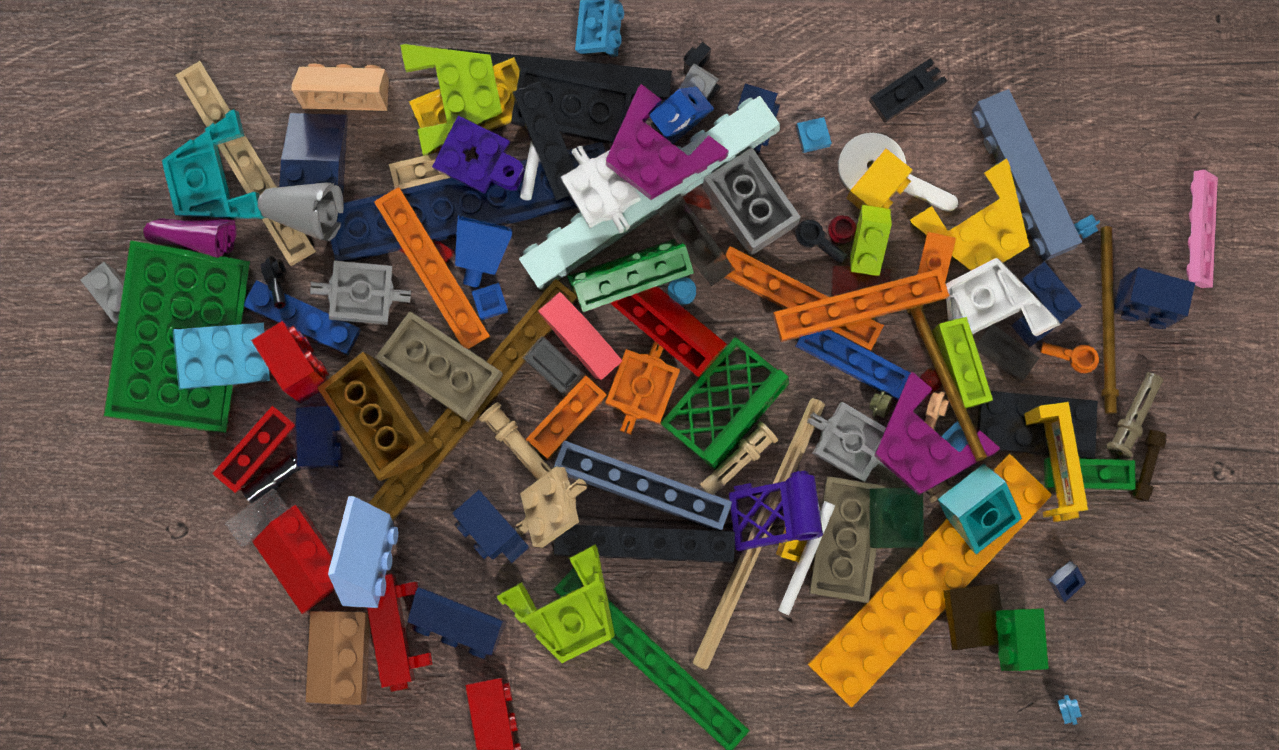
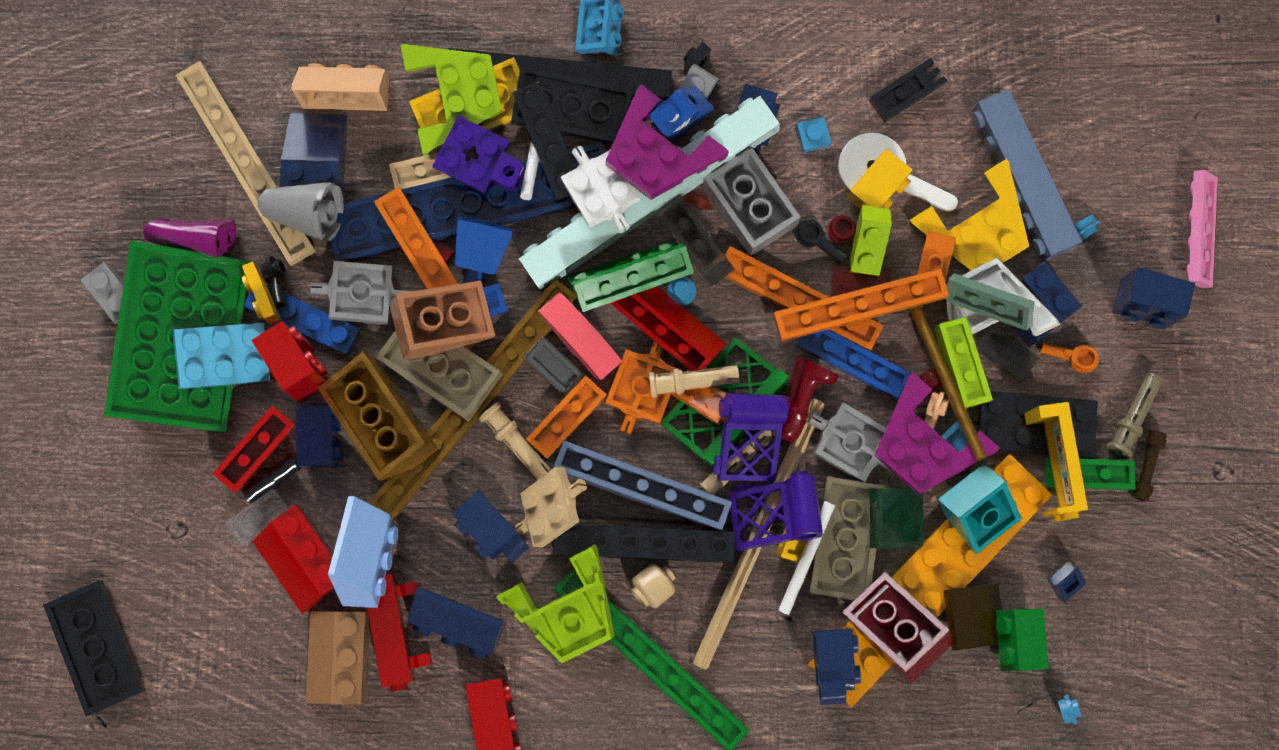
(94, 648): none -> black plate
(198, 178): teal wing -> none
(255, 283): none -> yellow plate
(441, 319): none -> nougat slope
(653, 585): none -> tan head
(679, 381): none -> tan pin
(704, 401): none -> orange plate
(747, 413): none -> dark purple piece
(803, 383): none -> dark red piece
(835, 664): none -> dark blue hinge
(881, 404): olive plate -> none
(898, 627): none -> dark red slope
(990, 301): none -> sand green plate
(1109, 391): pearl gold bar -> none

